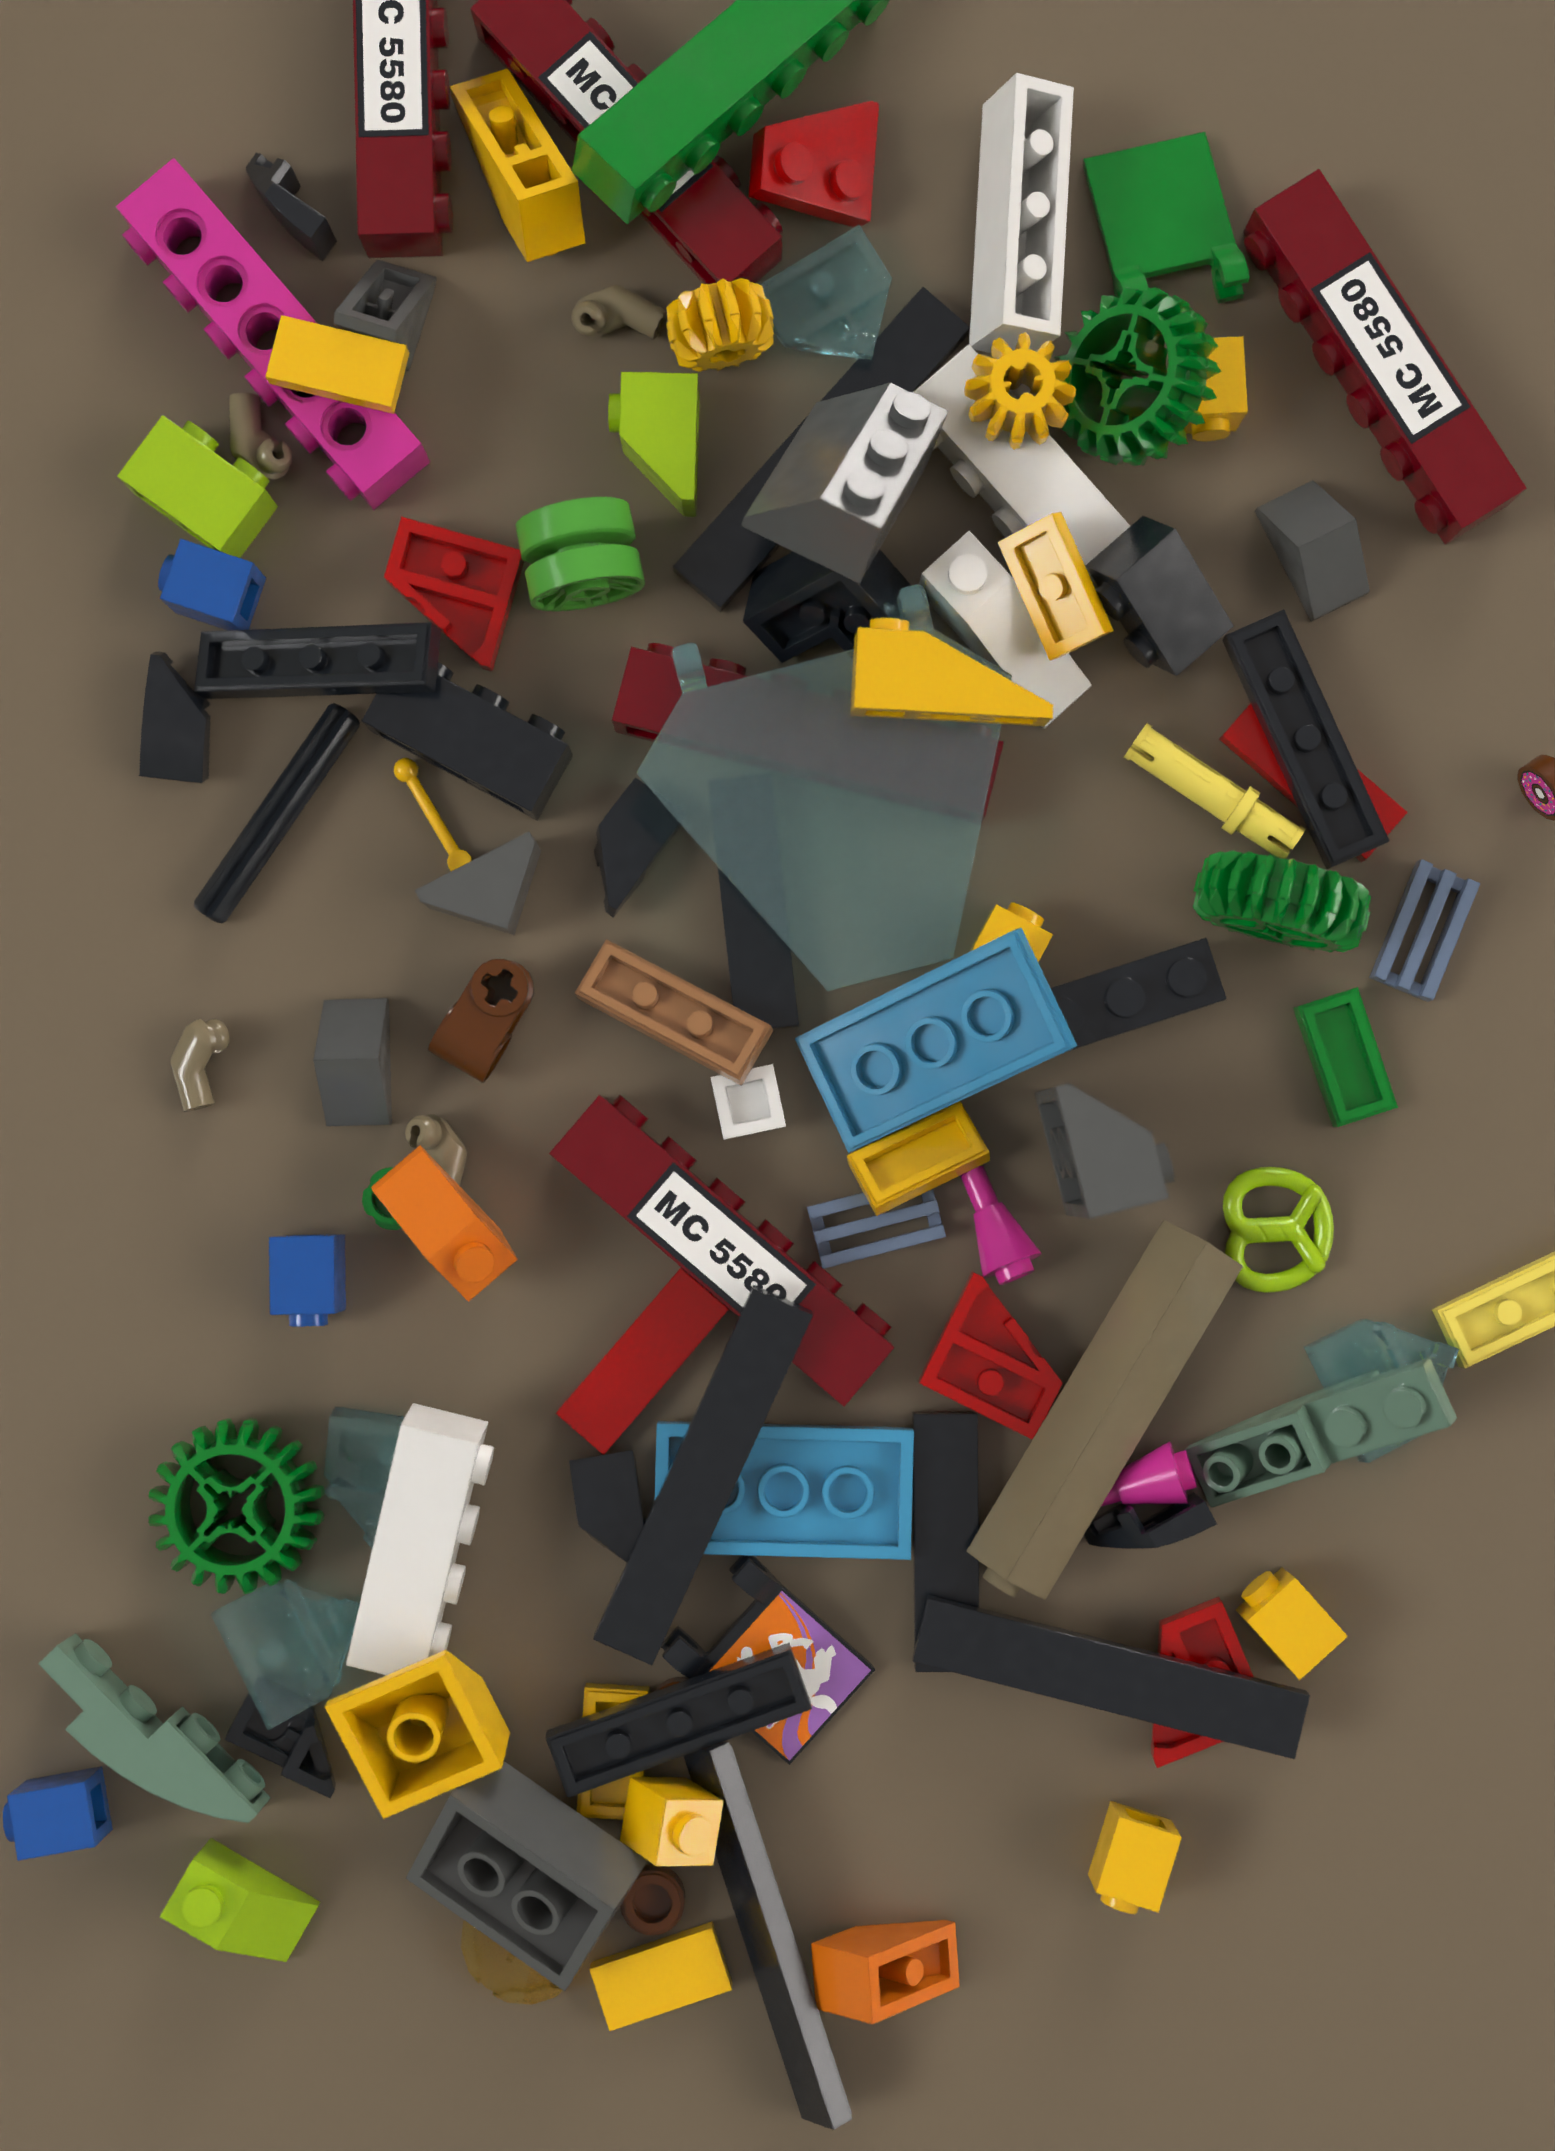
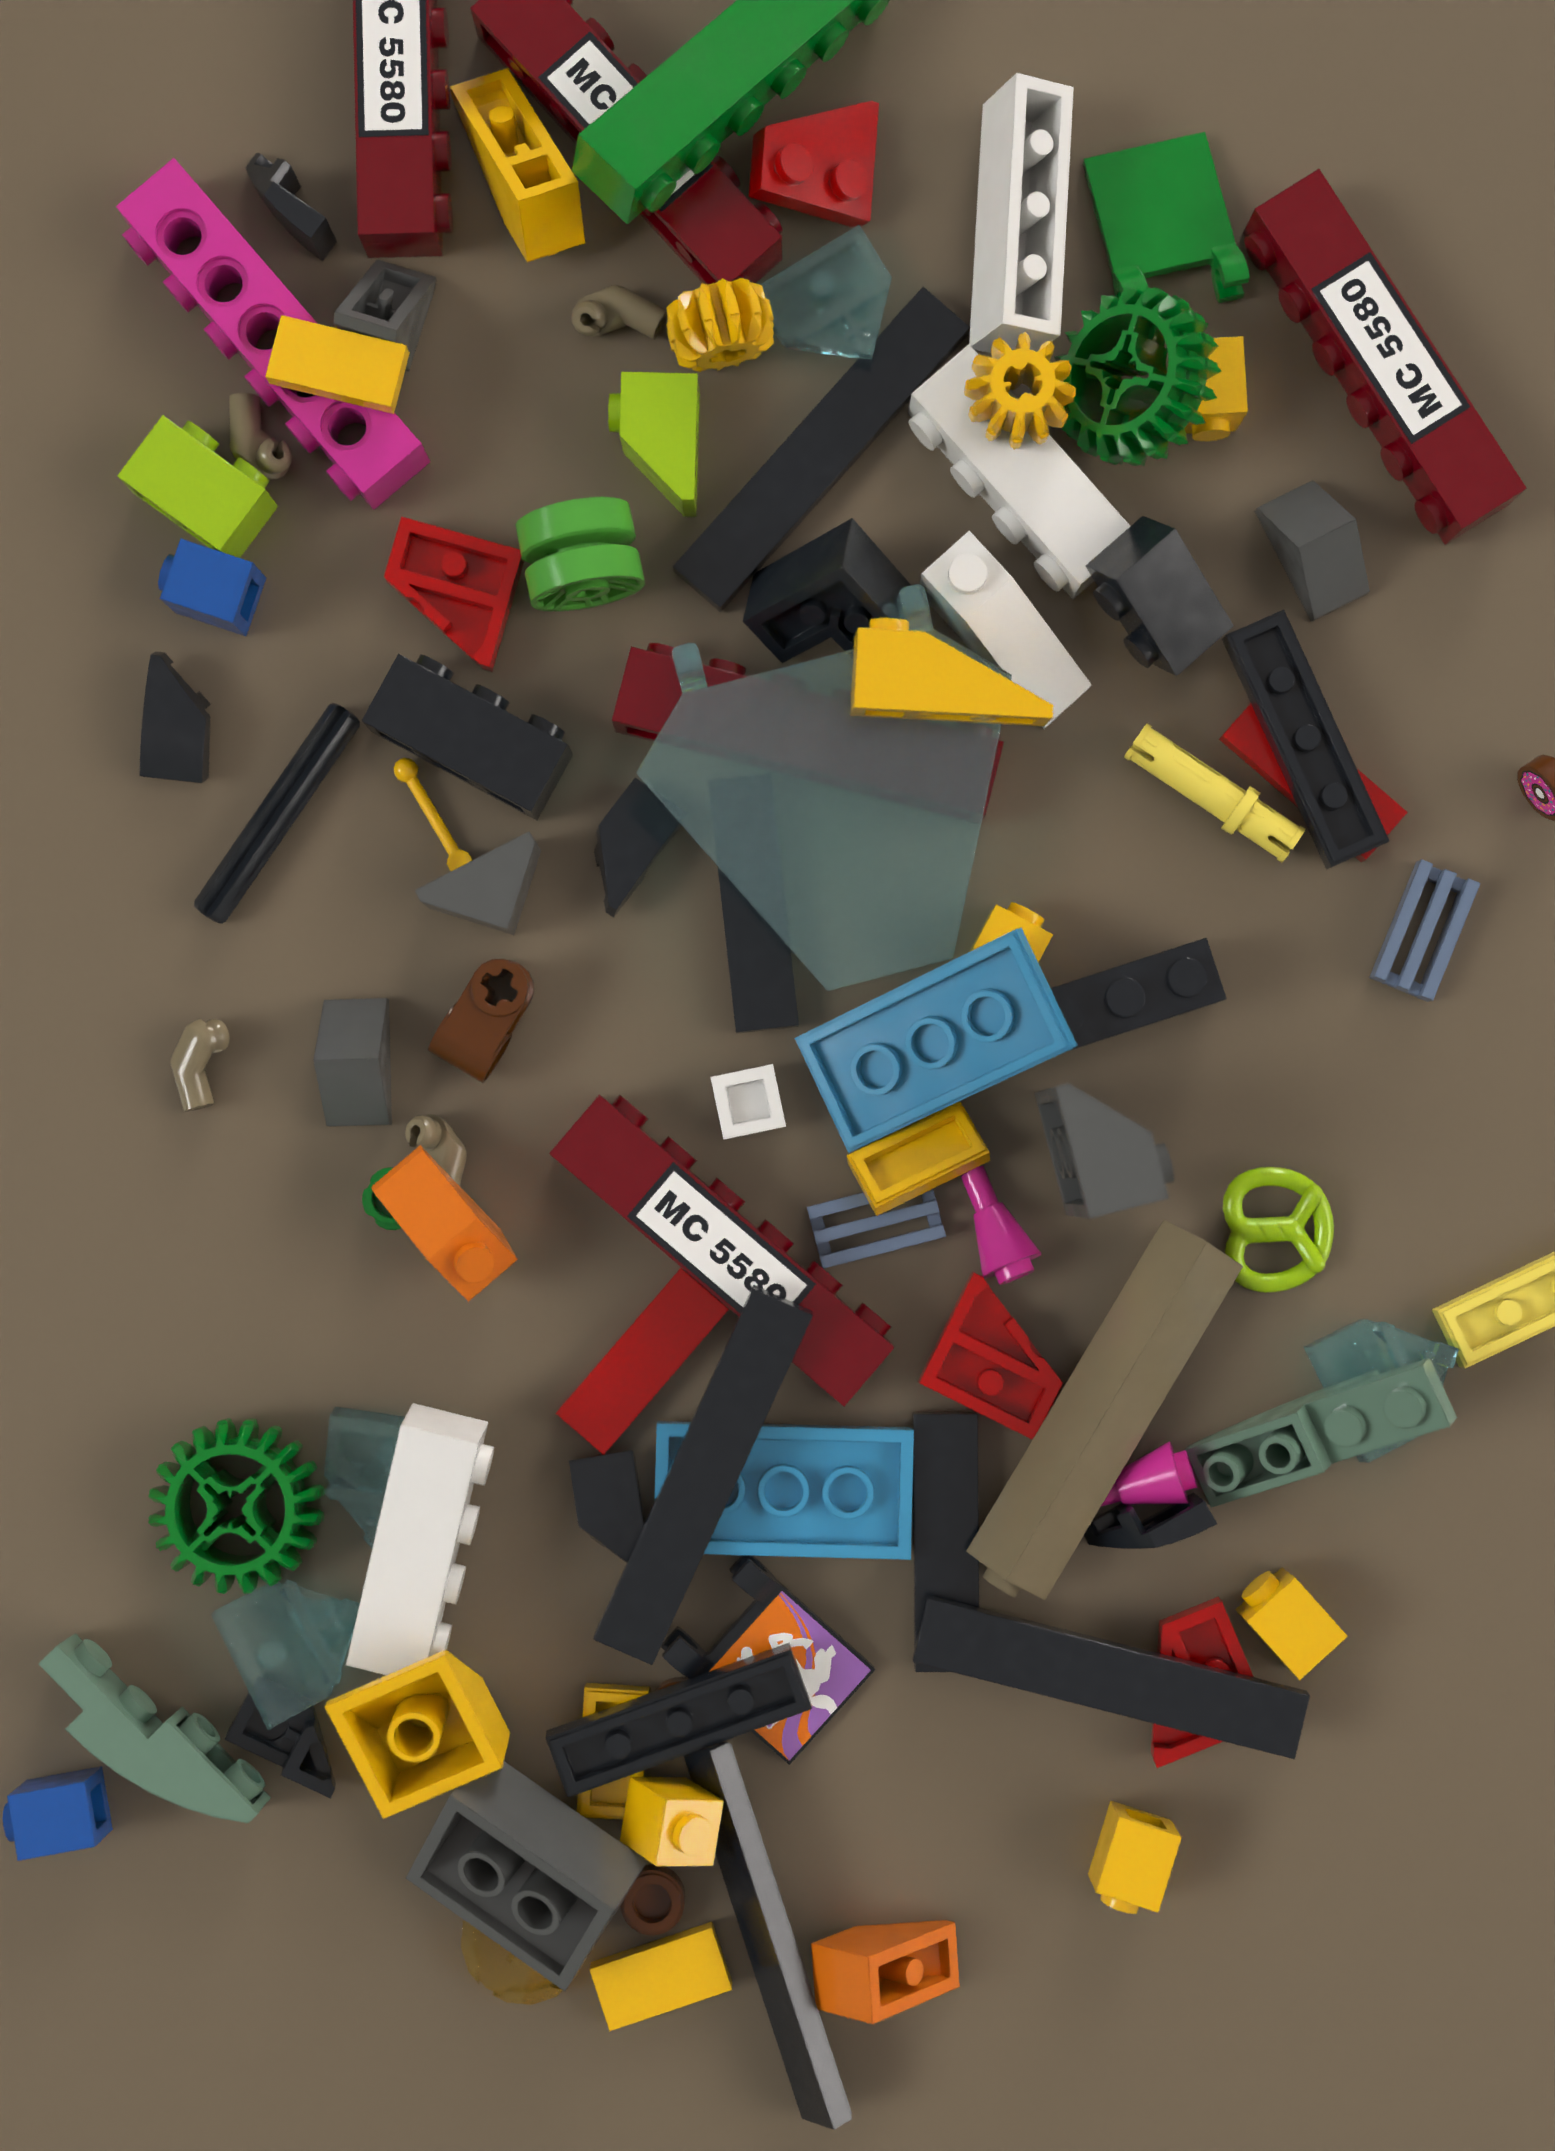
(239, 1905): lime slope -> none
(307, 1277): blue brick -> none
(318, 661): black tile -> none
(674, 1012): medium nougat tile -> none
(848, 476): dark grey slope -> none
(1055, 585): yellow plate -> none
(1282, 901): green gear -> none
(1345, 1057): green tile -> none

